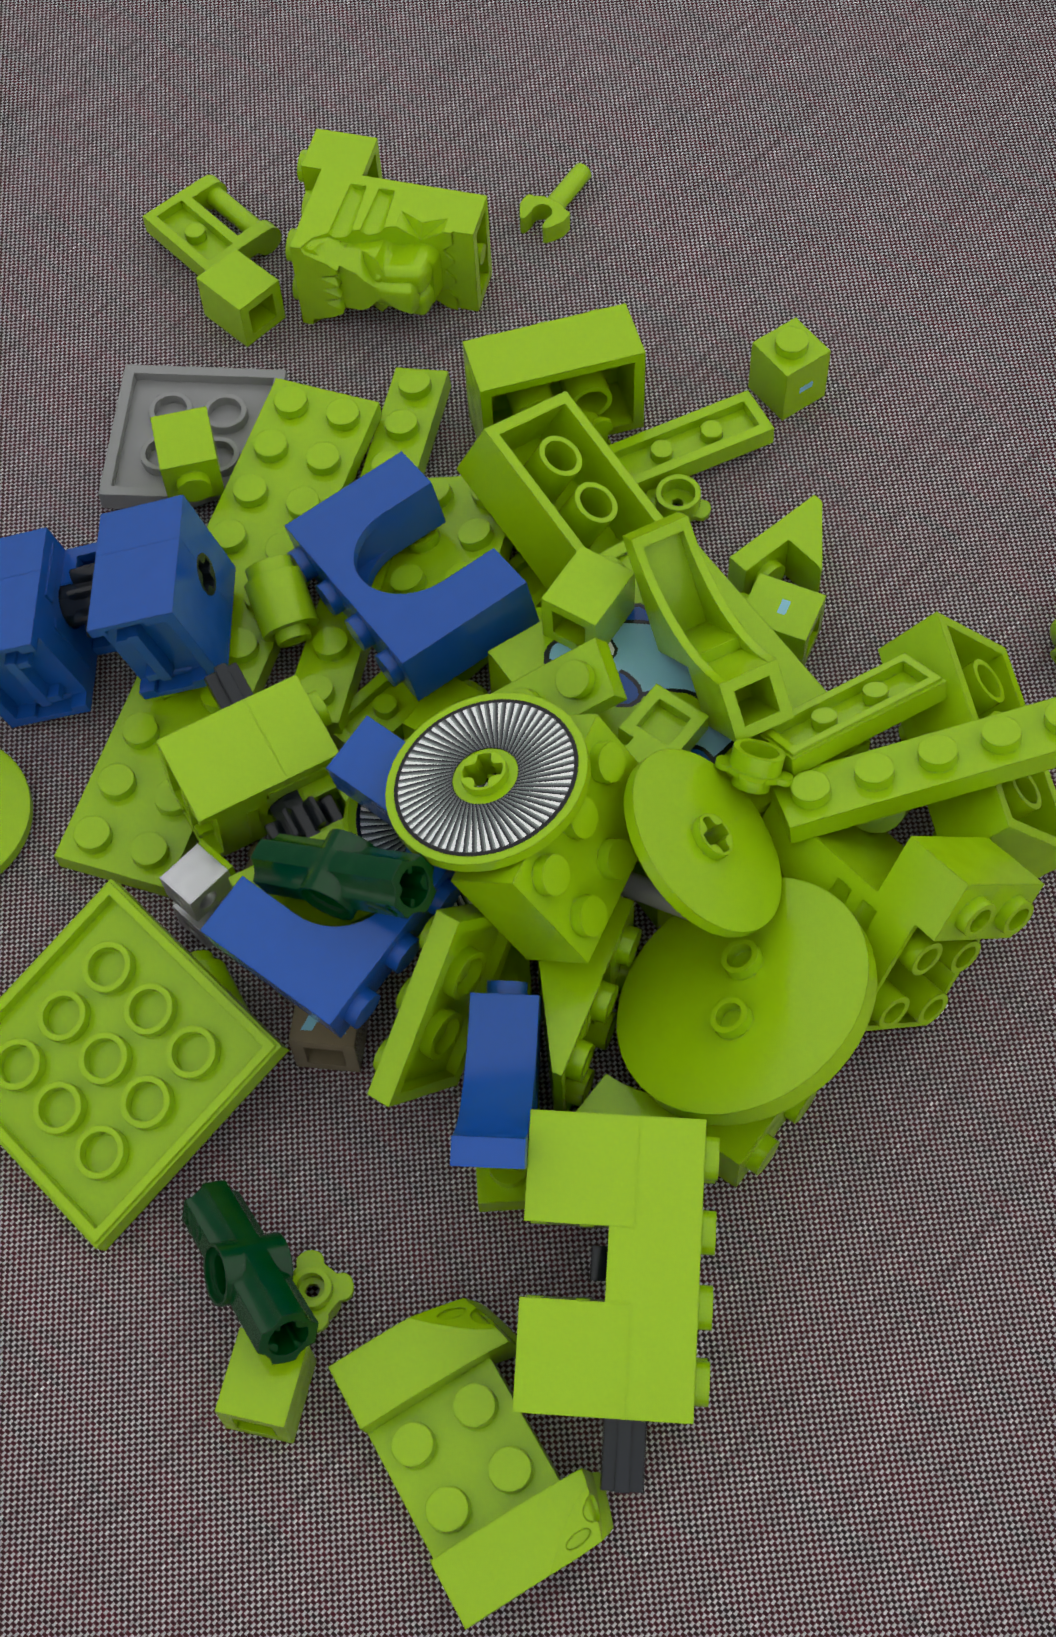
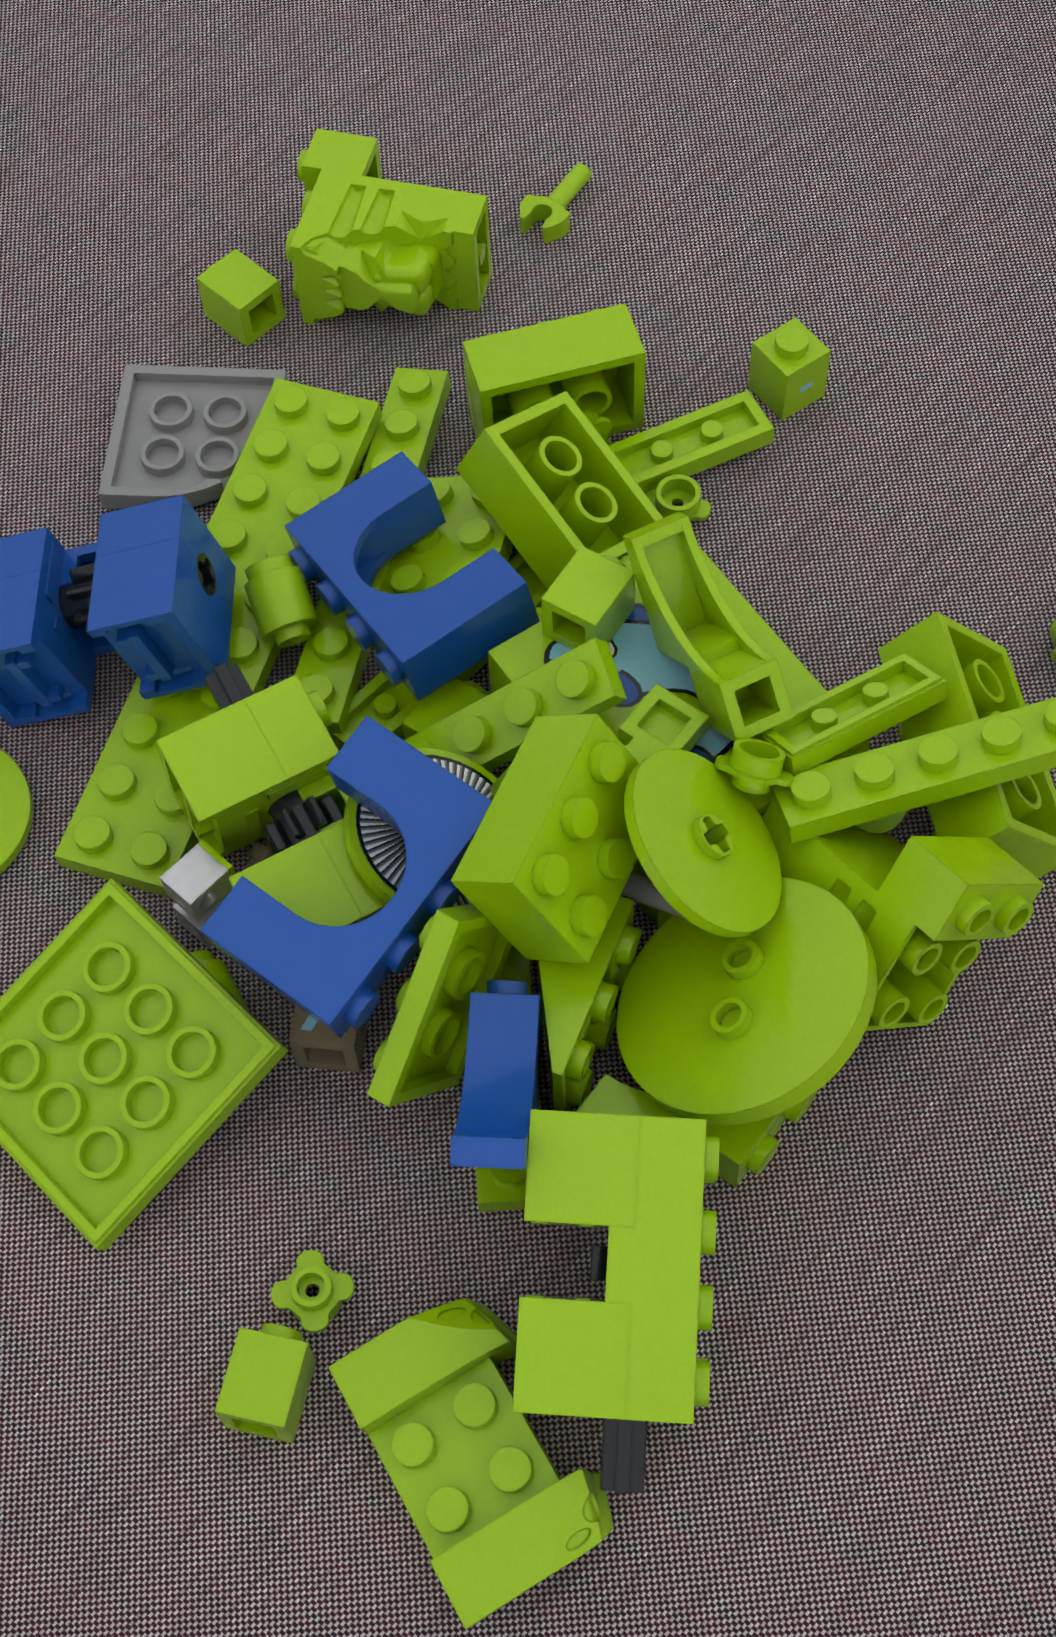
(188, 454): lime brick -> none
(199, 236): lime plate -> none
(249, 1272): dark green piece -> none
(344, 875): dark green piece -> none
(523, 808): piece -> none
(786, 548): lime slope -> none
(789, 611): lime brick -> none

